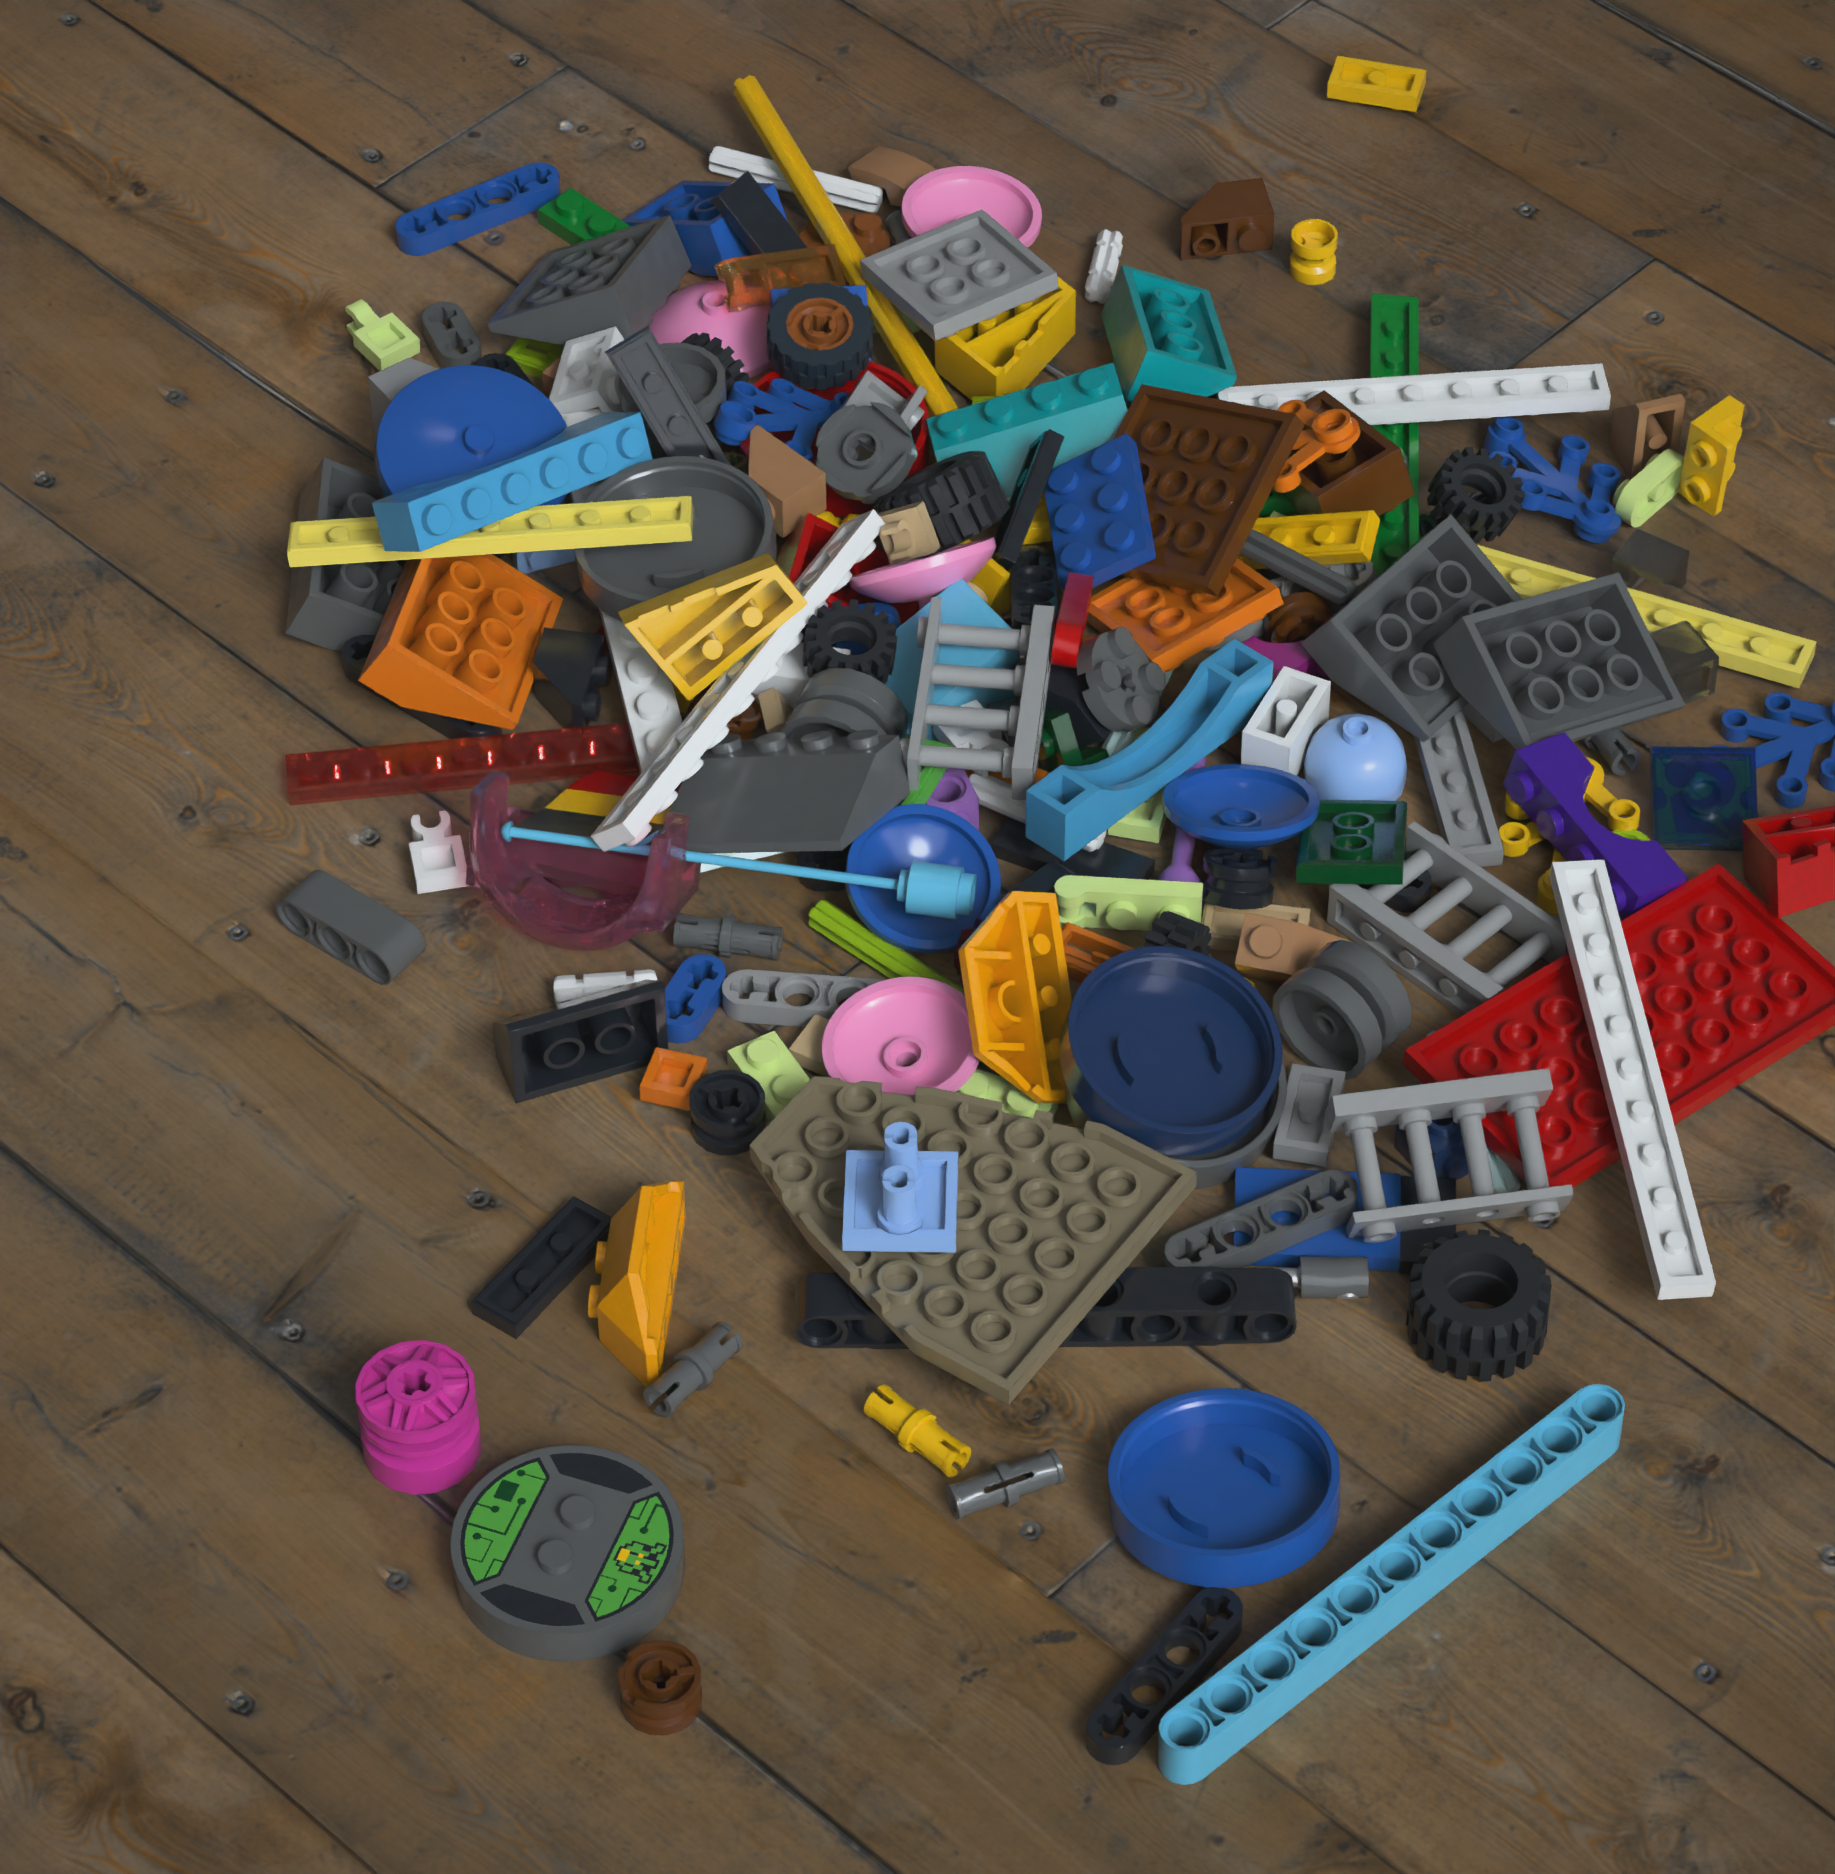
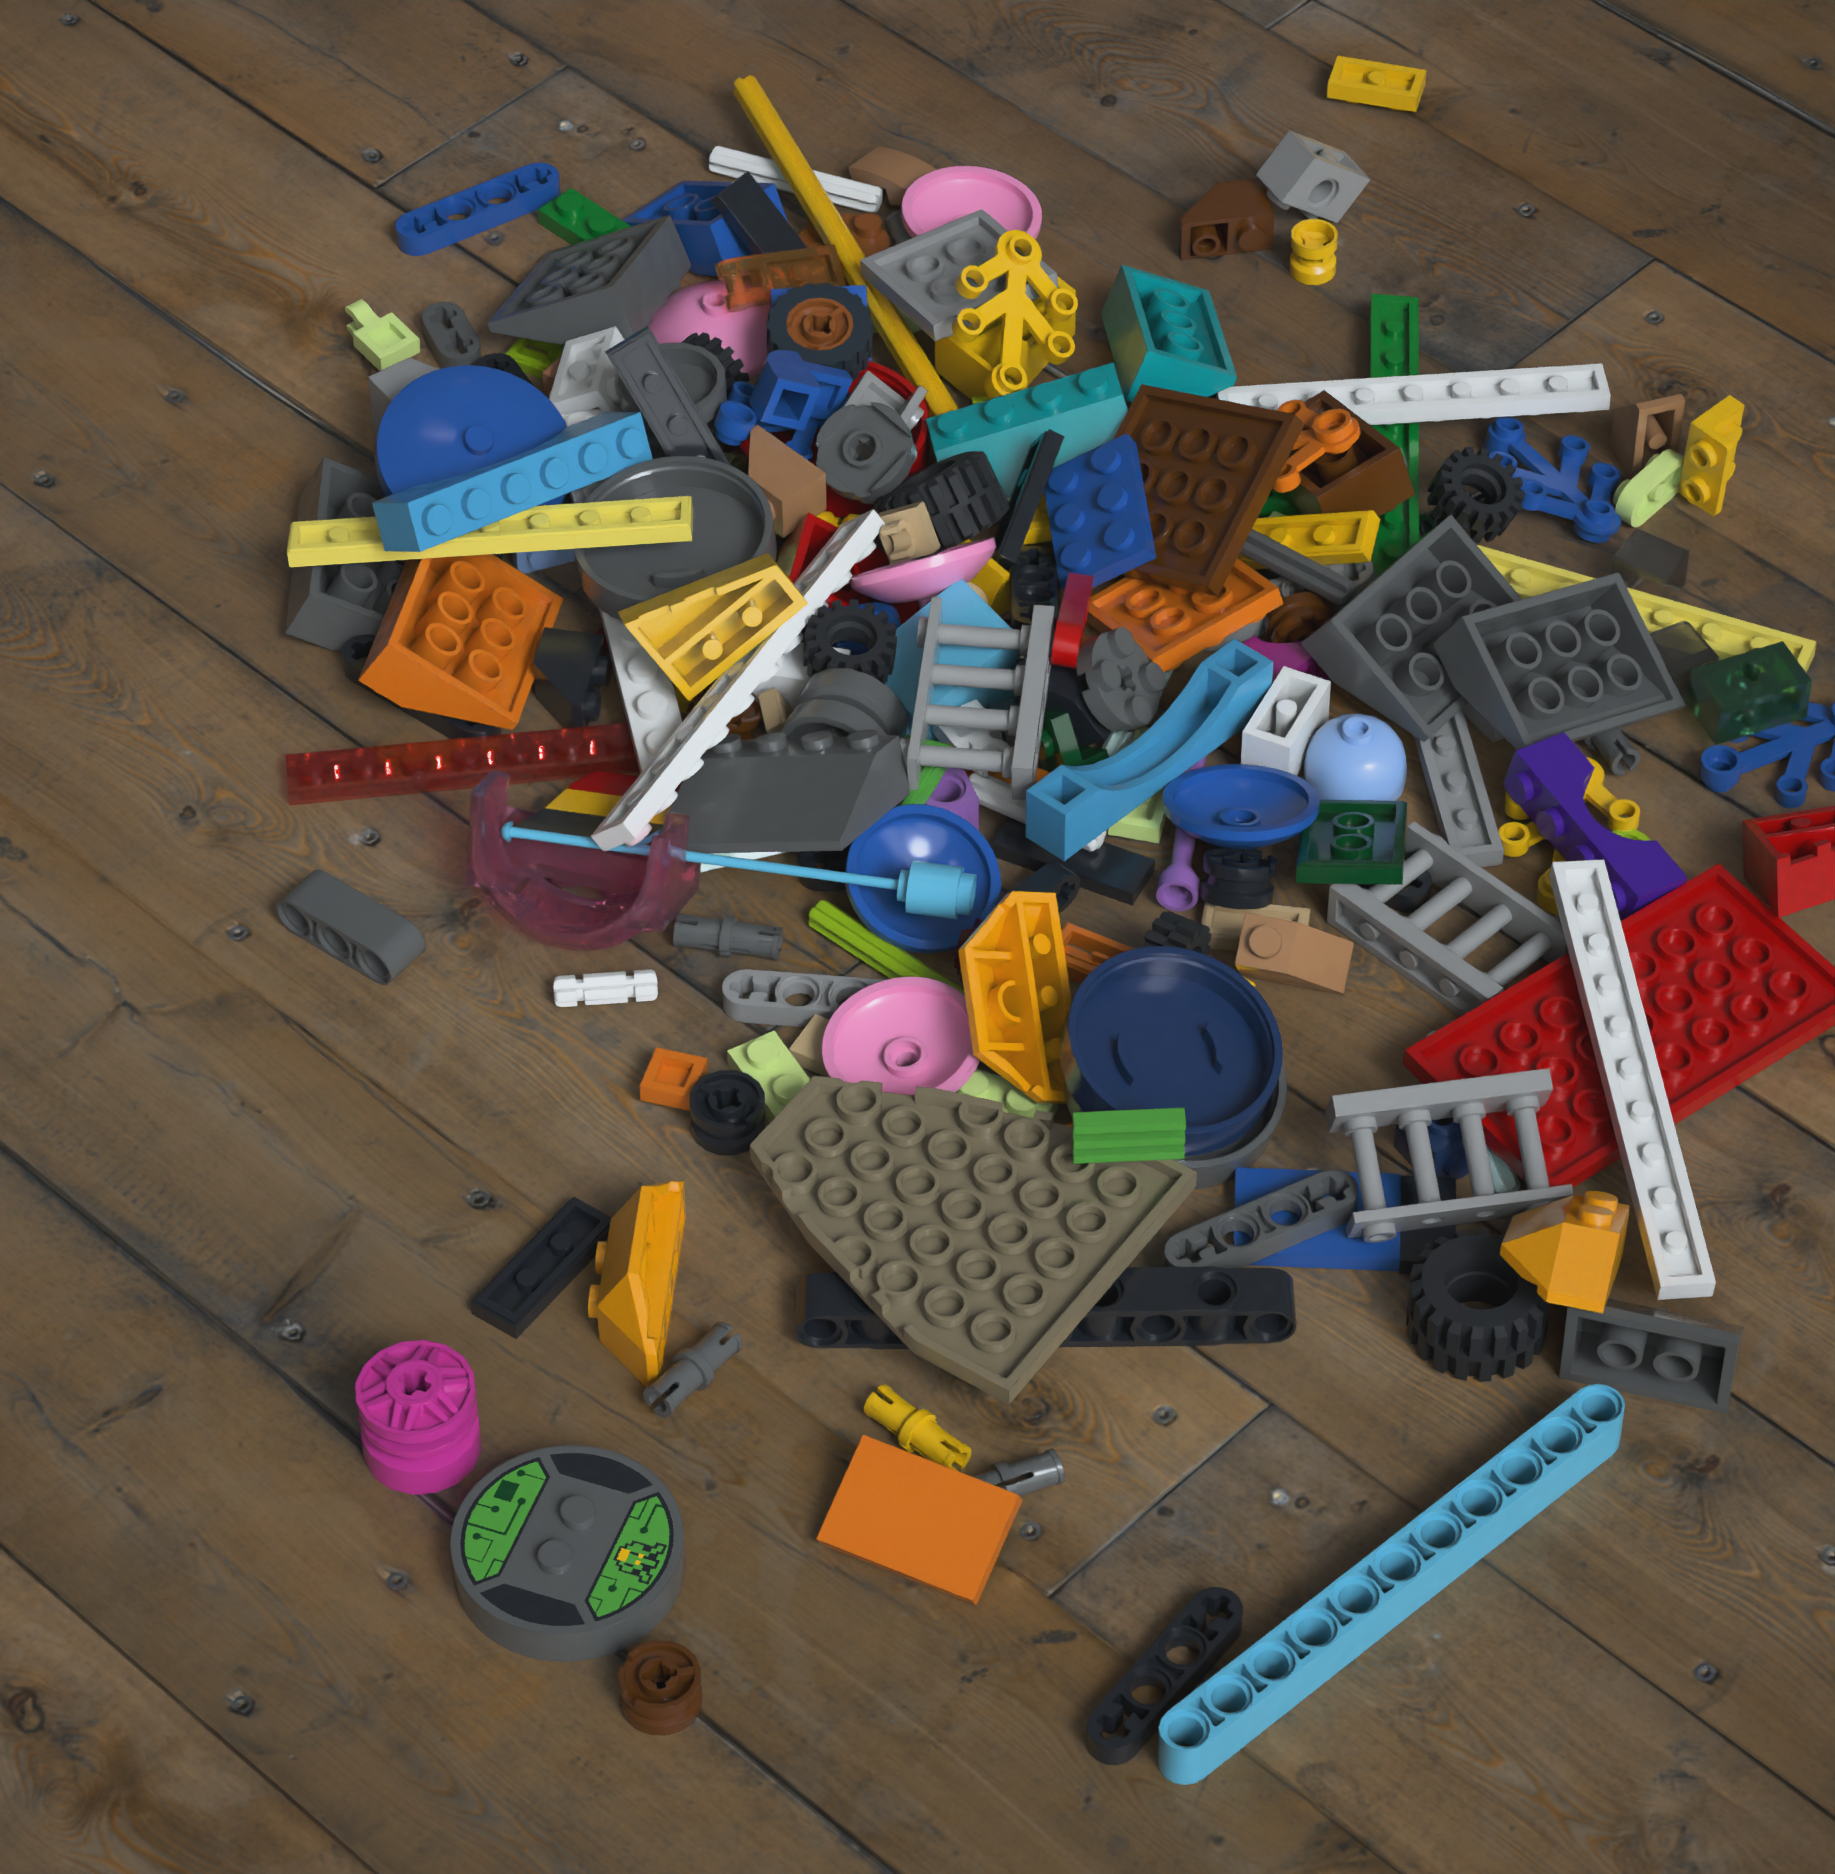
(437, 856): white plate -> none
(581, 1039): black slope -> none
(700, 1002): blue beam -> none
(795, 390): none -> blue brick
(900, 1196): light blue plate -> none
(919, 1519): none -> orange tile
(1015, 309): none -> yellow plant
(1103, 266): white axle -> none
(1124, 901): yellowish green plate -> none
(1128, 1135): none -> bright green tile
(1224, 1487): blue piece -> none
(1303, 1127): light grey plate -> none
(1312, 177): none -> light grey brick
(1331, 1277): dark grey piece -> none
(1342, 1008): dark grey wheel -> none
(1570, 1248): none -> light orange wedge
(1653, 1353): none -> dark grey slope
(1702, 796): clear blue tile -> none
(1749, 692): none -> clear green brick

